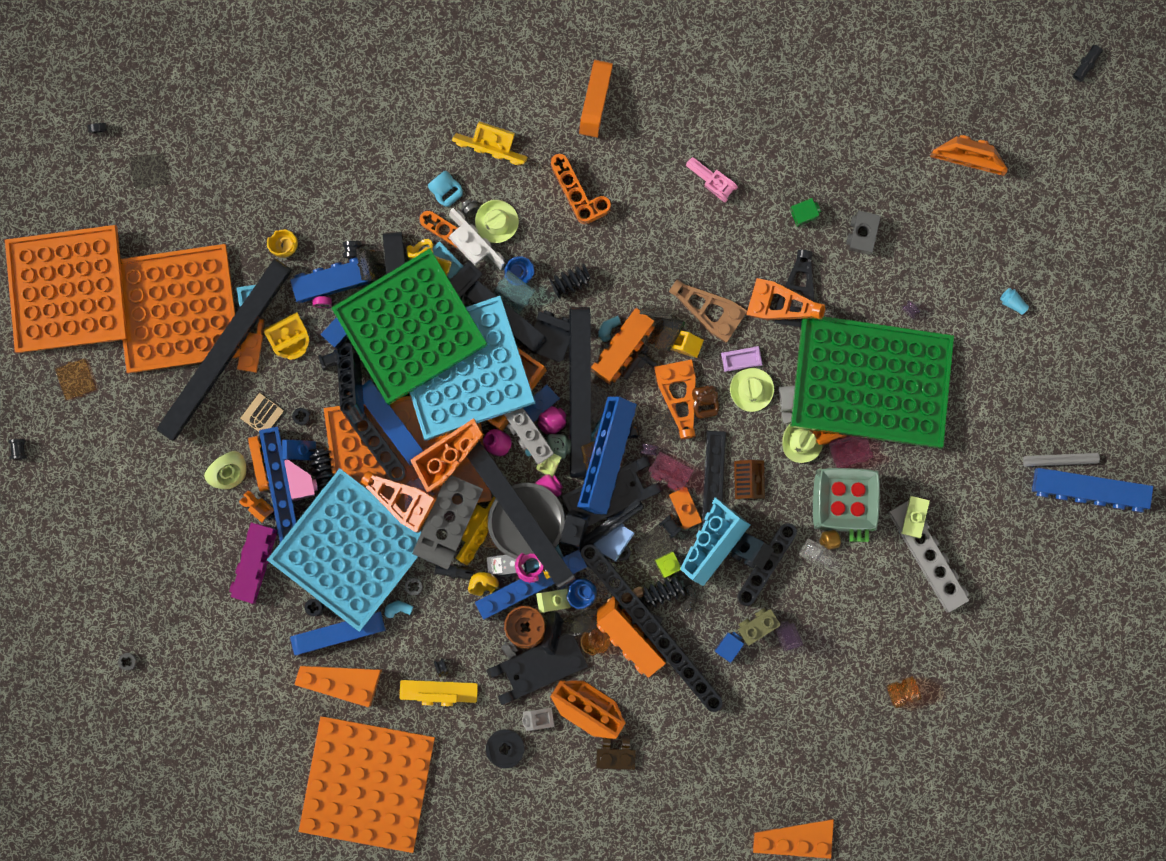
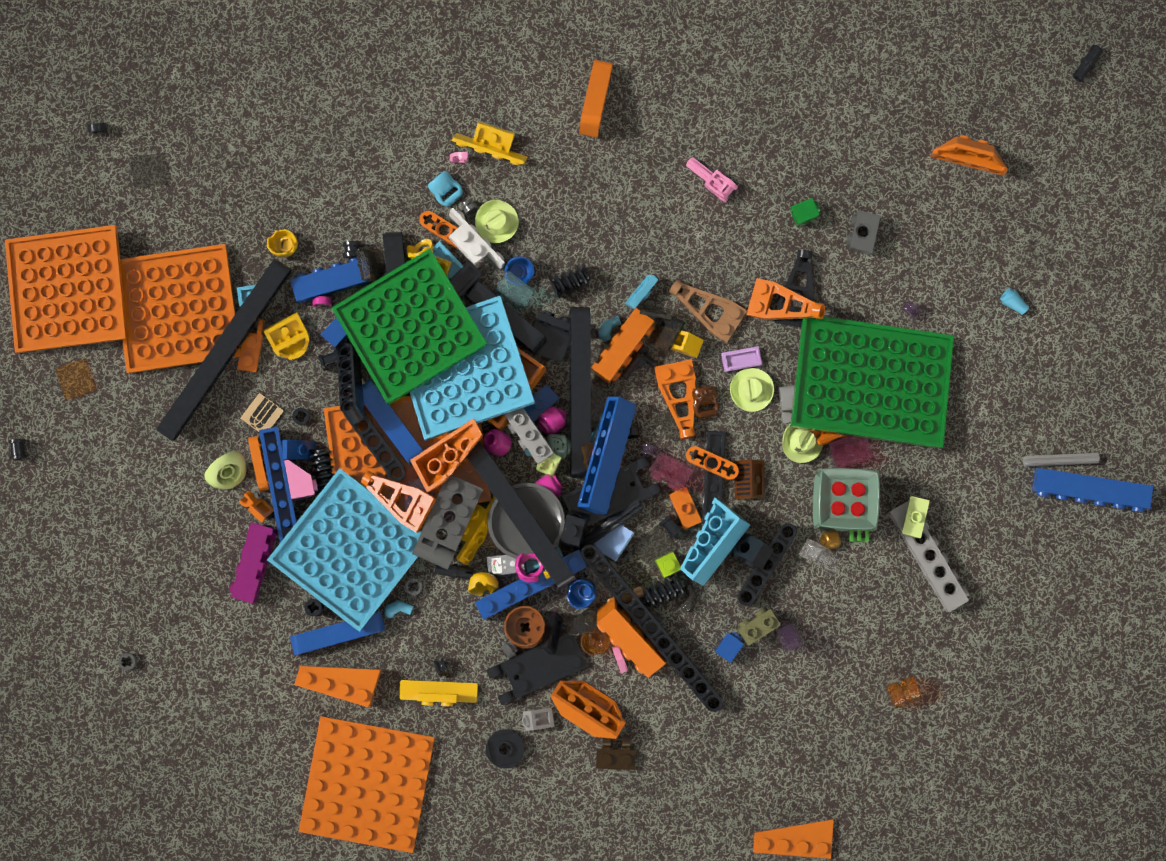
(459, 157): none -> bright pink tile
(553, 600): yellowish green plate -> none
(575, 188): orange beam -> none
(620, 659): none -> bright pink tile
(642, 291): none -> medium azure plate
(710, 455): none -> orange beam

